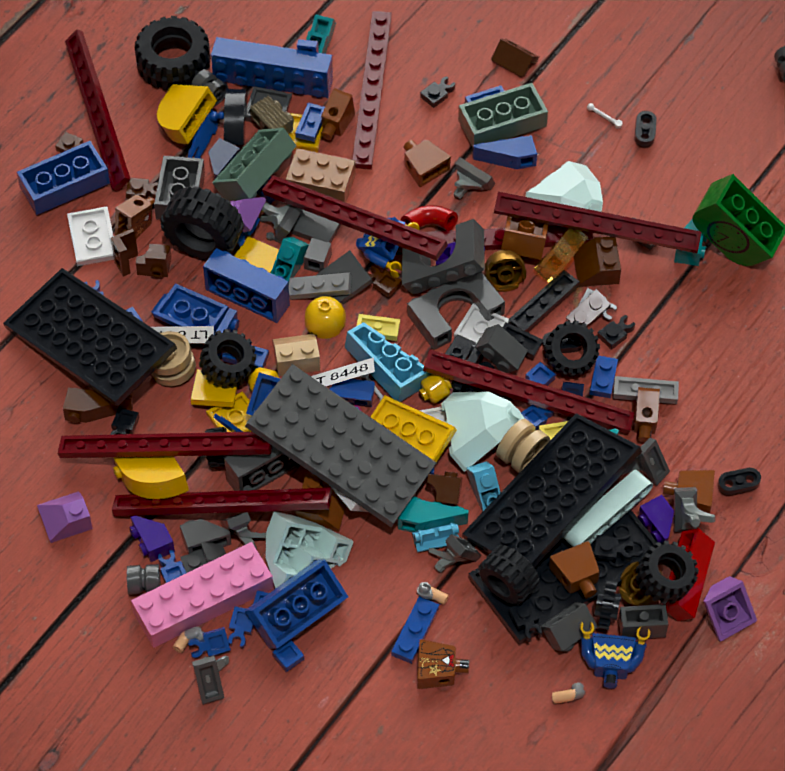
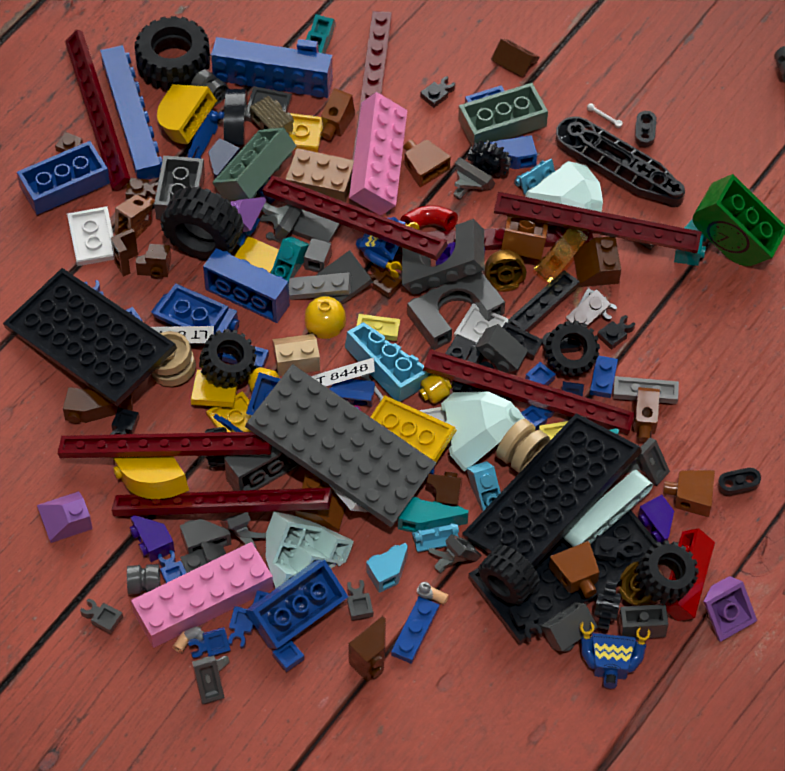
(102, 617): none -> dark grey plate
(130, 112): none -> brick
(310, 122): plate -> none
(359, 603): none -> dark grey plate
(368, 650): none -> reddish brown slope
(378, 154): none -> bright pink brick
(387, 568): none -> medium azure slope
(438, 665): dark orange torso -> none
(489, 158): none -> black gear
(535, 176): none -> medium azure hinge
(577, 692): light nougat arm -> none
(619, 161): none -> black beam
(686, 513): piece -> none

